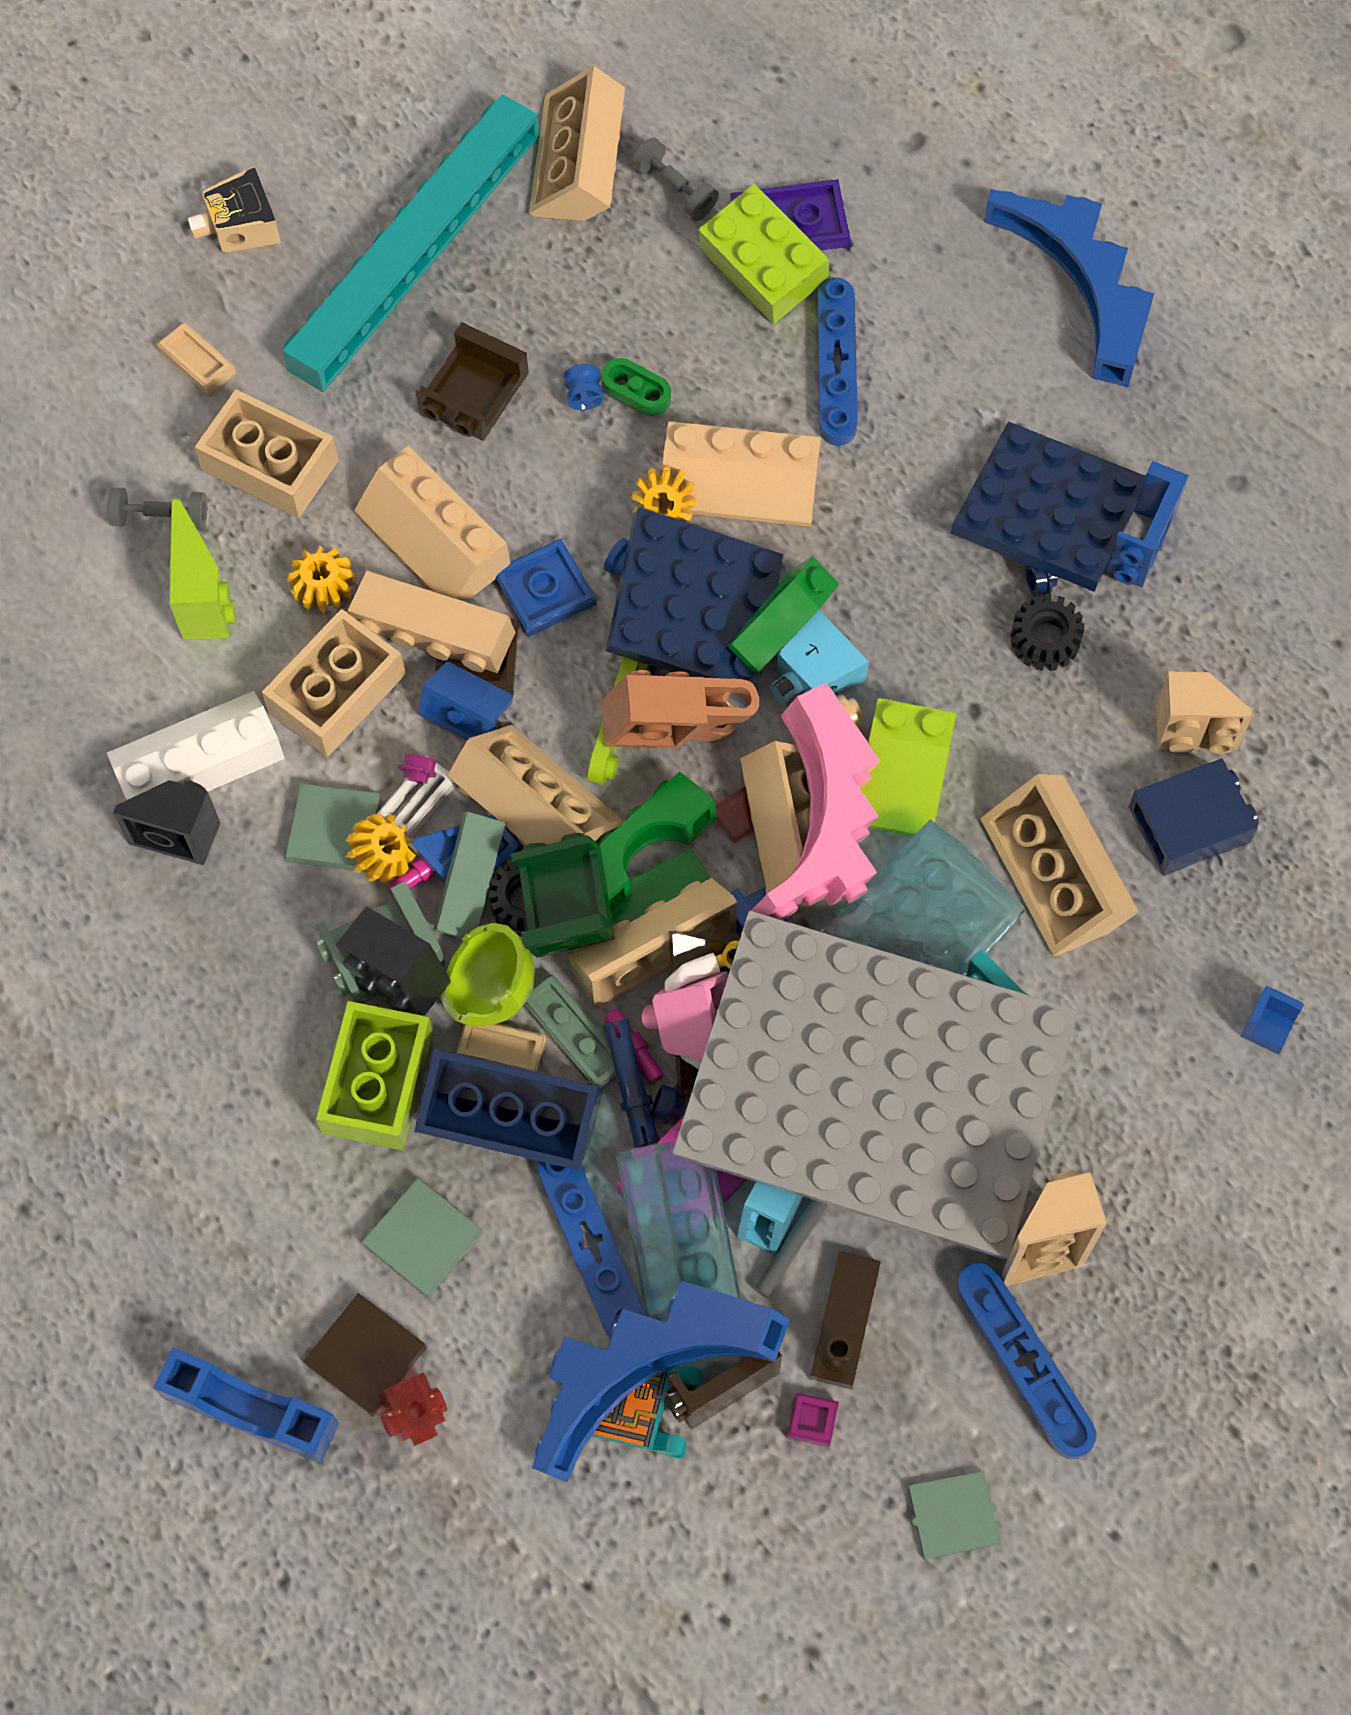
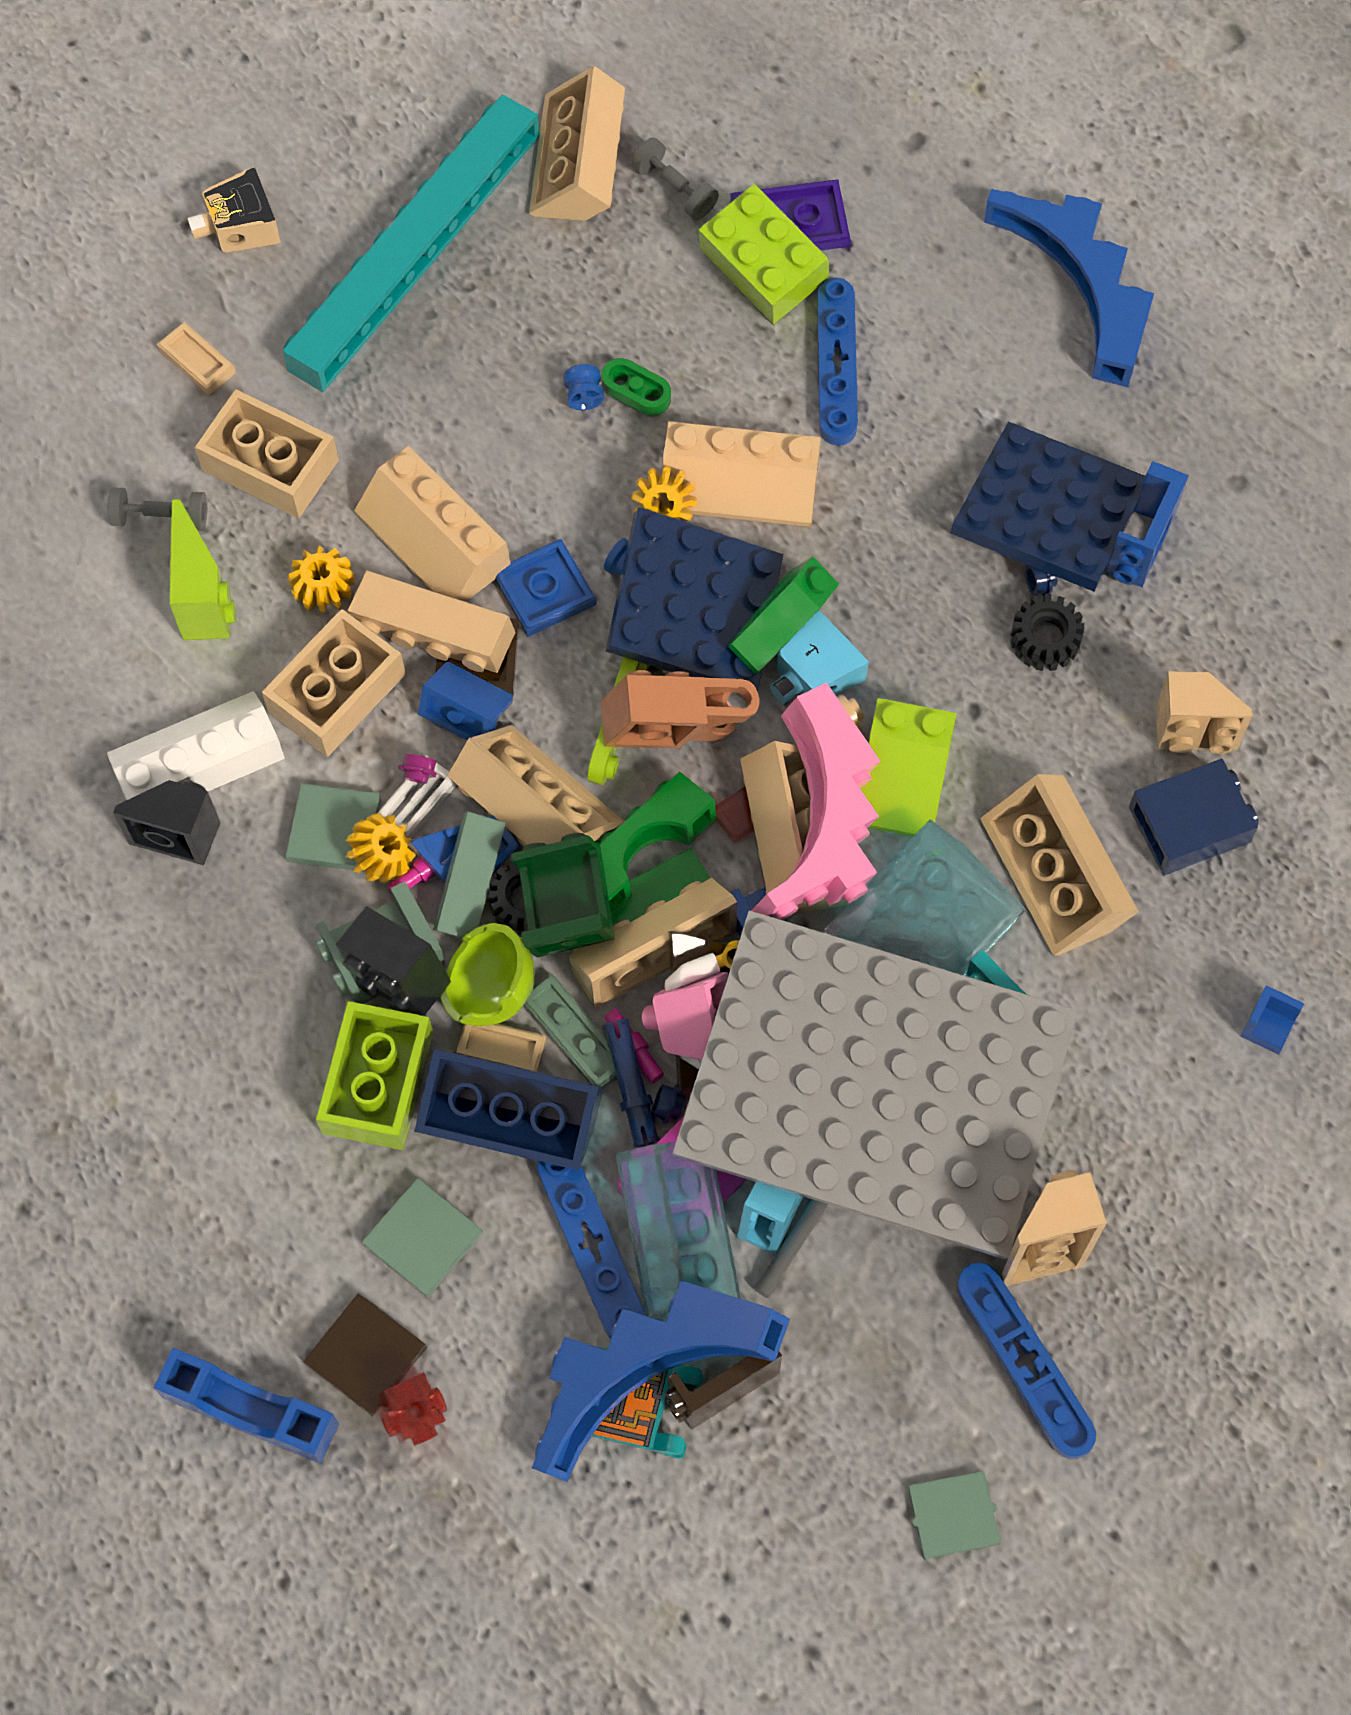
(474, 383): dark brown panel -> none
(812, 1419): magenta tile -> none
(845, 1320): dark brown piece -> none

